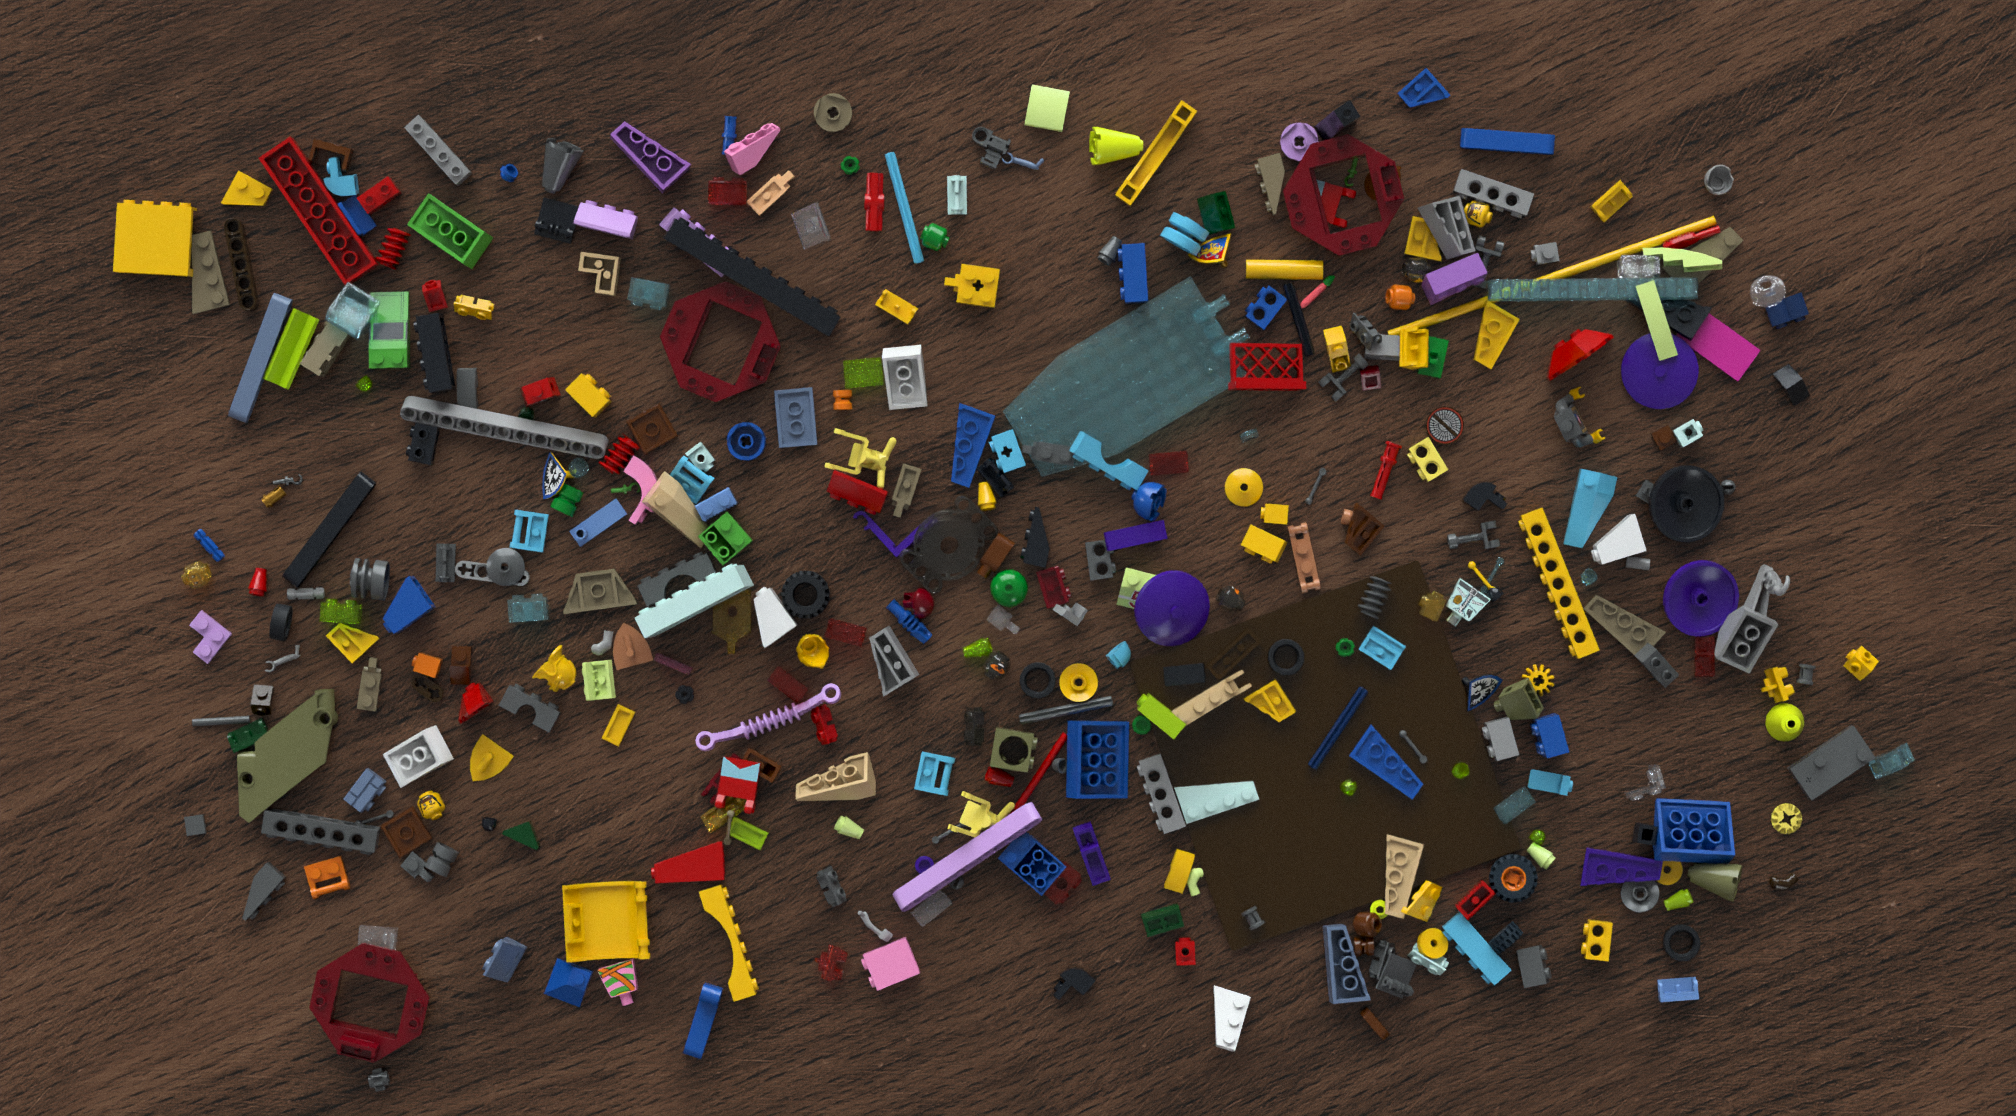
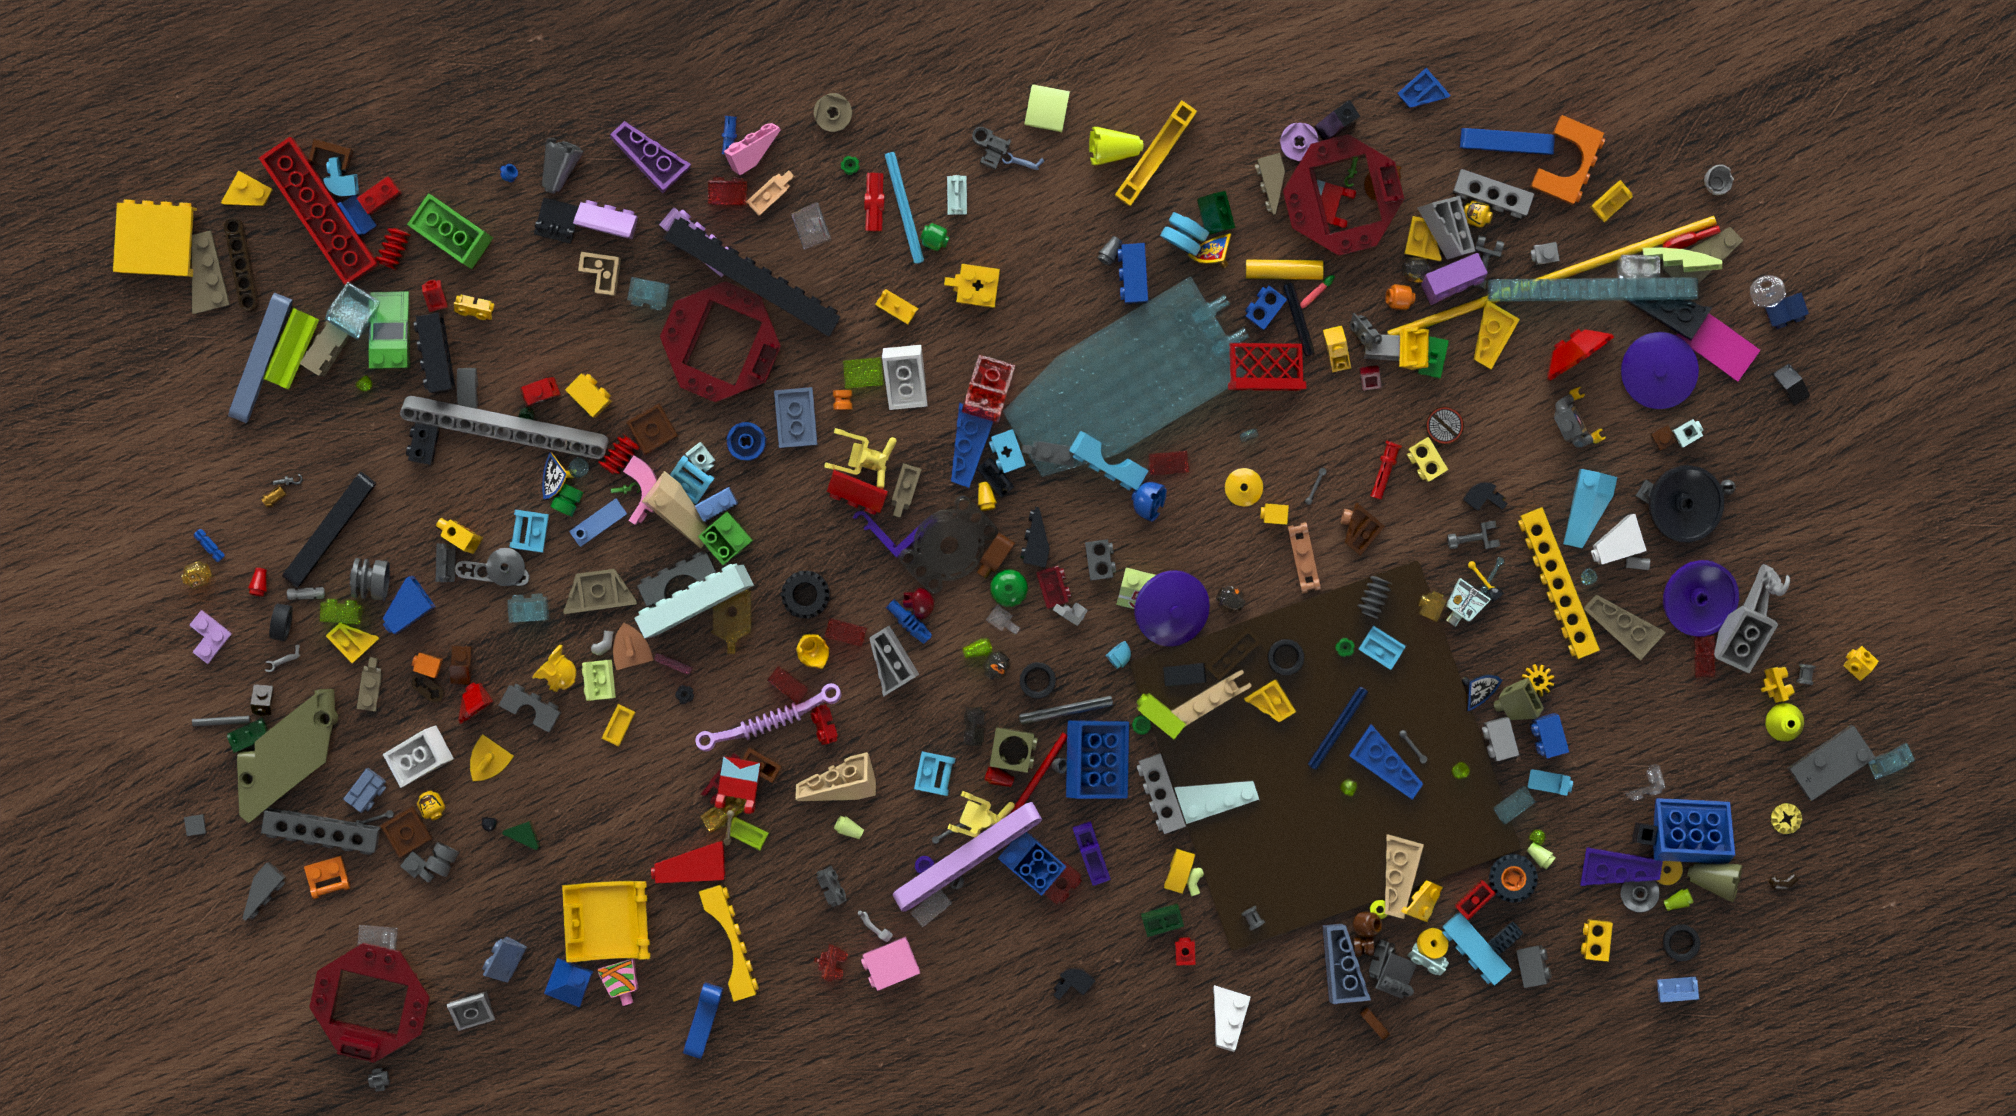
(438, 150): light grey brick -> none
(463, 538): none -> yellow torso
(471, 1011): none -> light grey slope
(772, 616): white slope -> none
(988, 388): none -> clear red slope
(1075, 692): yellow dish -> none
(1135, 535): dark purple slope -> none
(1263, 543): yellow brick -> none
(1359, 362): dark grey bar -> none
(1587, 141): none -> orange arch
(1656, 320): yellowish green slope -> none
(1656, 665): dark grey brick -> none

